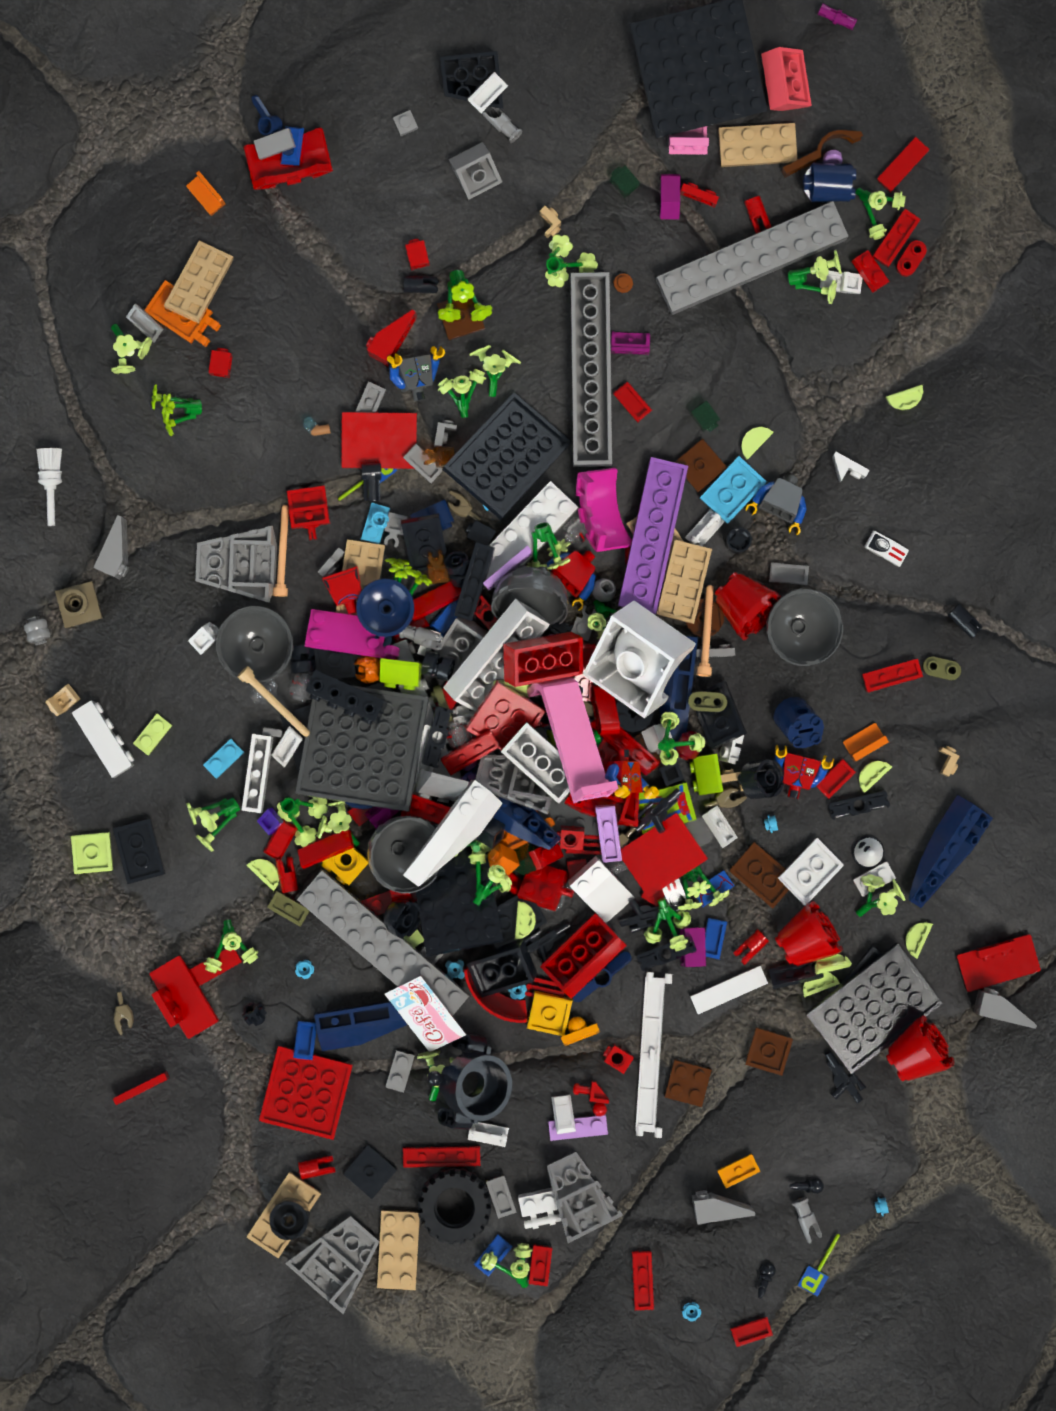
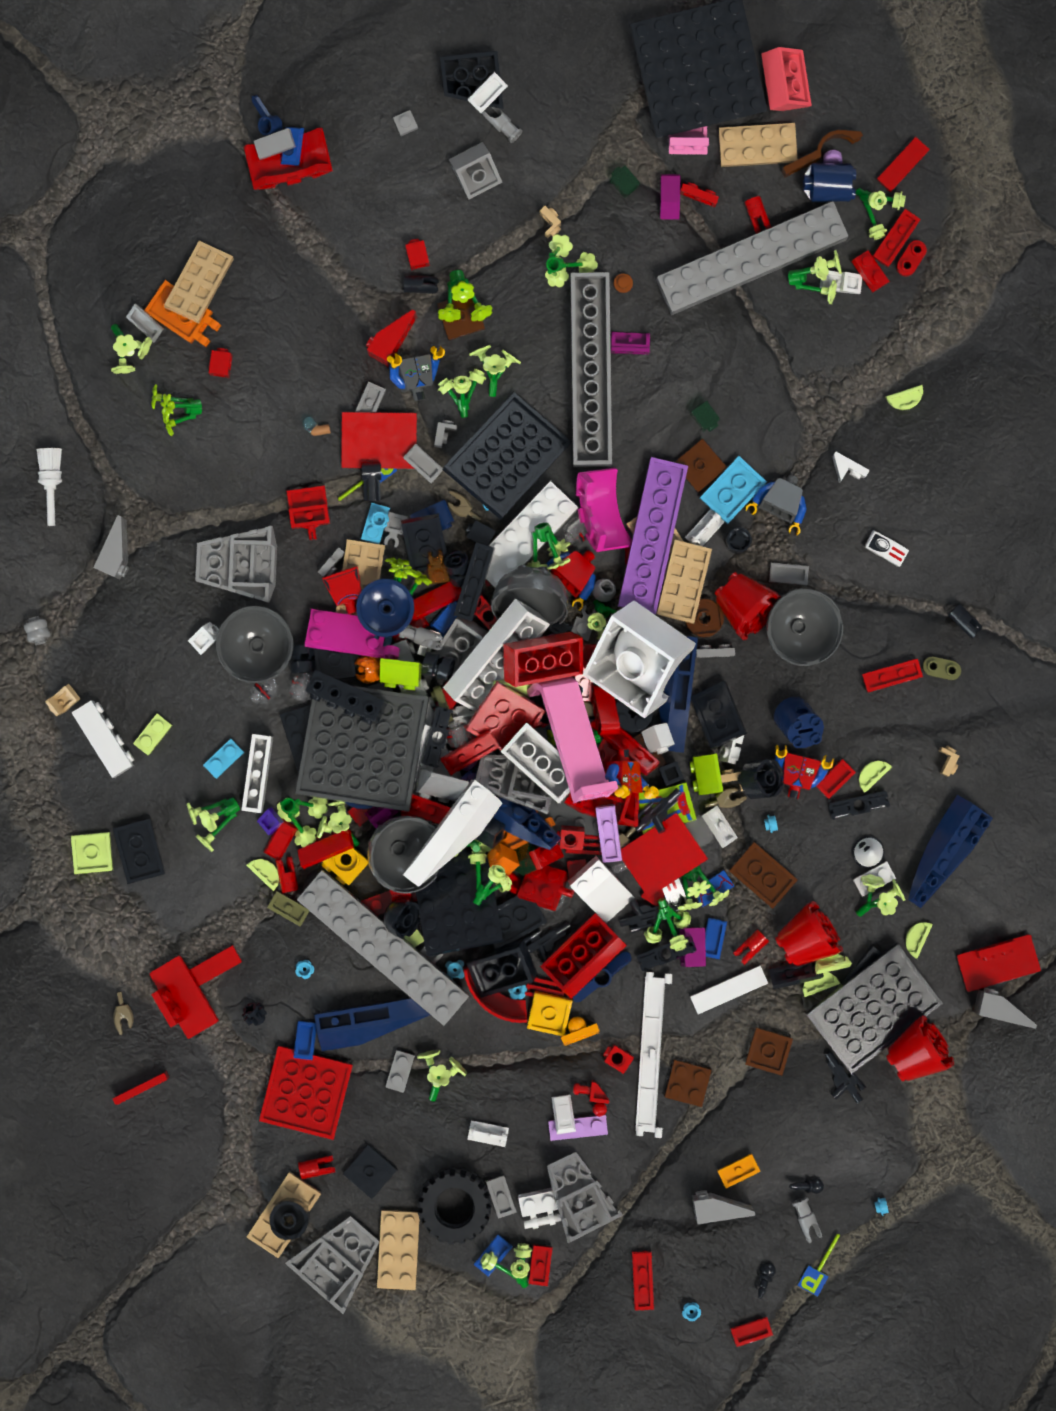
(88, 607): dark tan plant -> none
(205, 194): orange panel -> none
(231, 941): yellowish green plant -> none
(248, 676): tan piece -> none
(272, 732): light grey tile -> none
(280, 588): light nougat piece -> none
(287, 746): white tile -> none
(425, 1014): sticker -> none
(439, 455): clear orange plate -> none
(441, 1156): red tile -> none
(490, 1094): black piece -> none
(511, 565): lavender tile -> none
(525, 920): yellowish green tile -> none
(632, 402): red tile -> none
(668, 754): yellowish green plant -> none
(685, 751): dark red head -> none
(704, 667): light nougat piece -> none
(707, 701): olive plate -> none
(753, 440): yellowish green tile -> none
(810, 871): white plate -> none
(837, 16): magenta pin -> none
(865, 742): orange panel -> none

